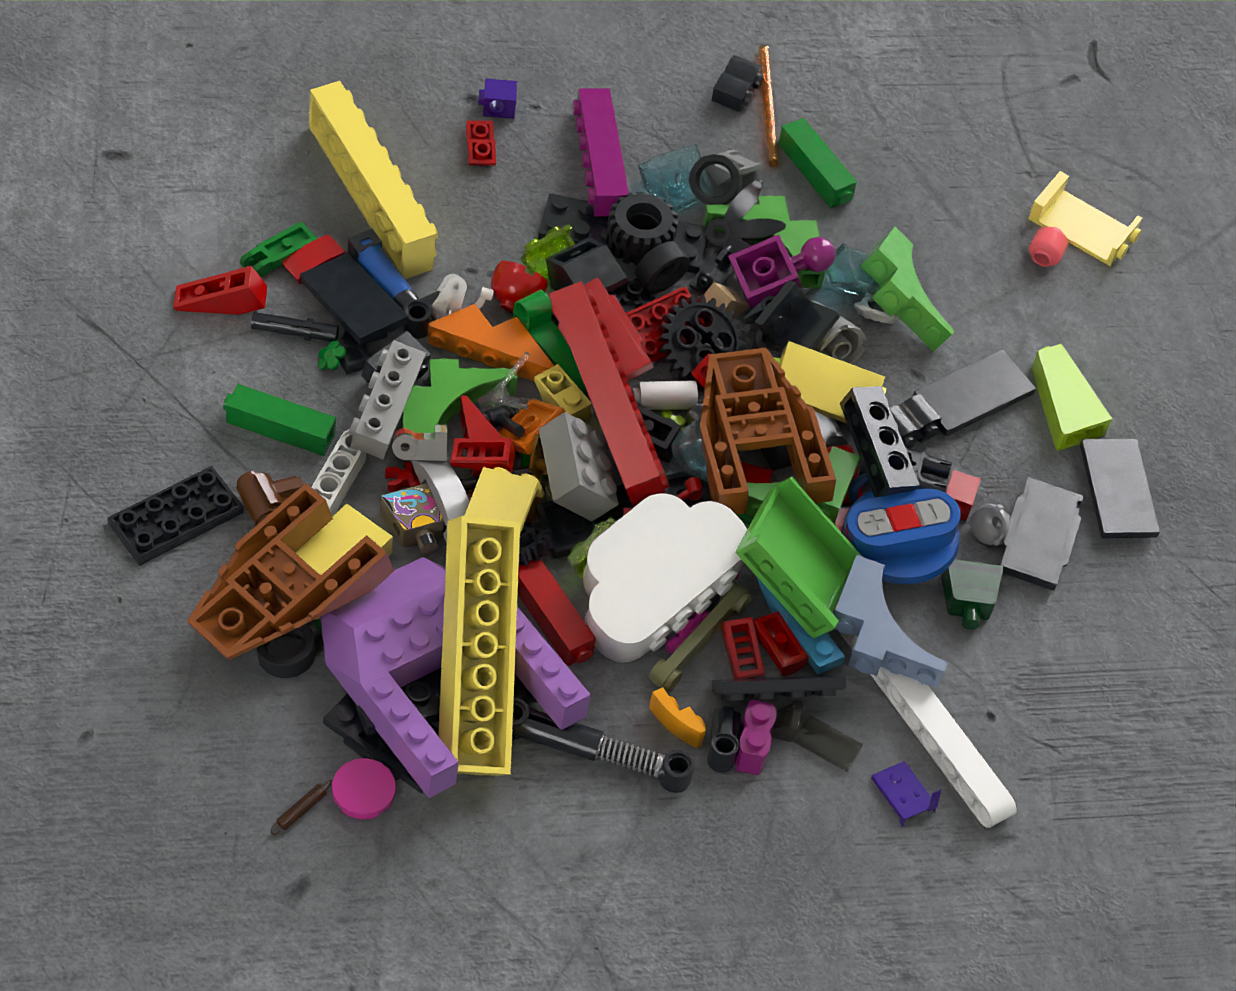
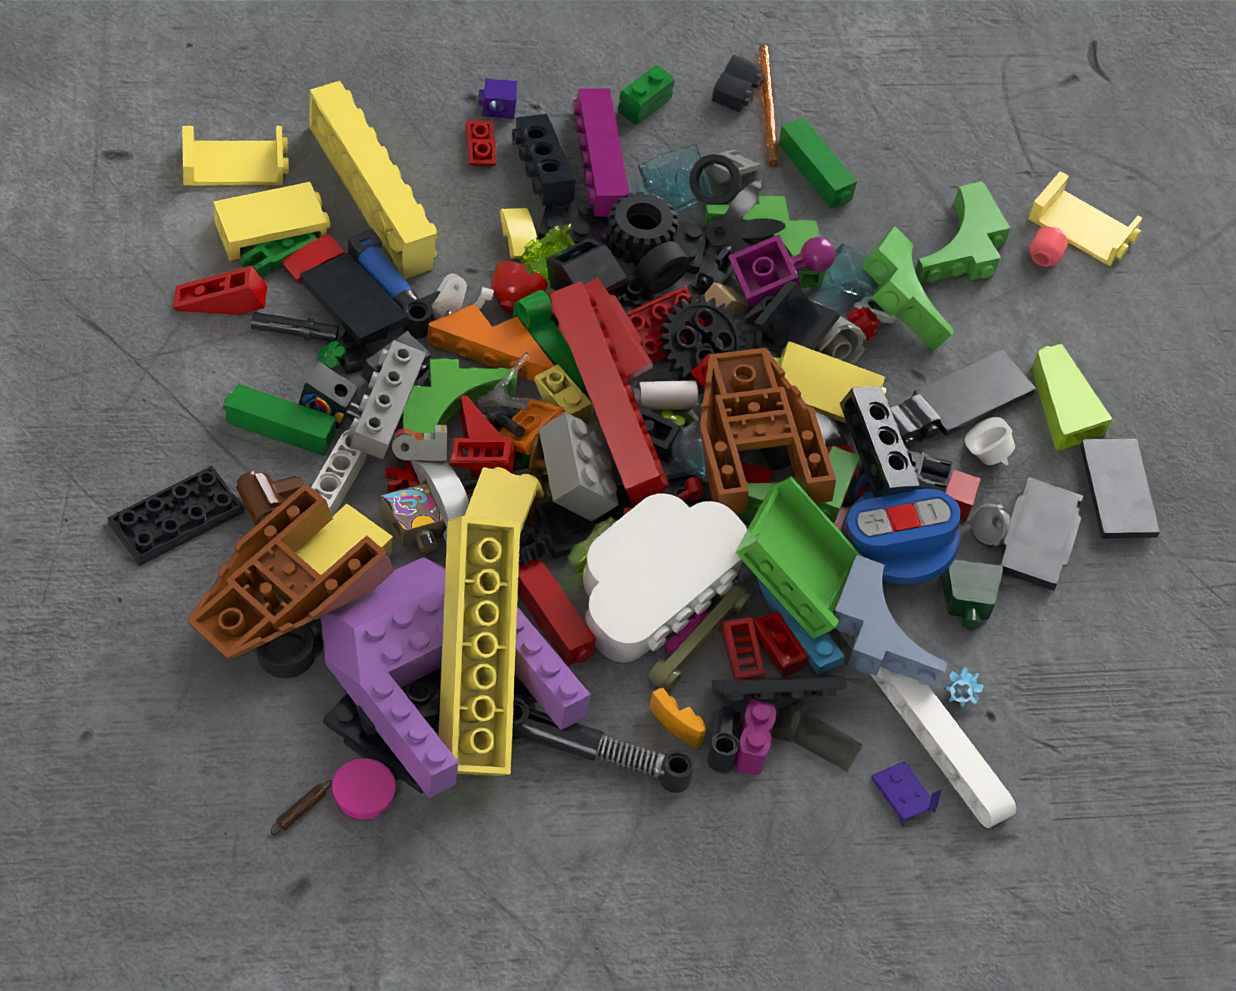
(234, 161): none -> light yellow panel
(269, 217): none -> light yellow panel
(330, 394): none -> torso
(518, 228): none -> light yellow slope
(544, 159): none -> black brick
(646, 94): none -> green brick
(865, 320): none -> red gear
(962, 679): none -> medium azure gear
(974, 247): none -> bright green arch
(991, 441): none -> white piece

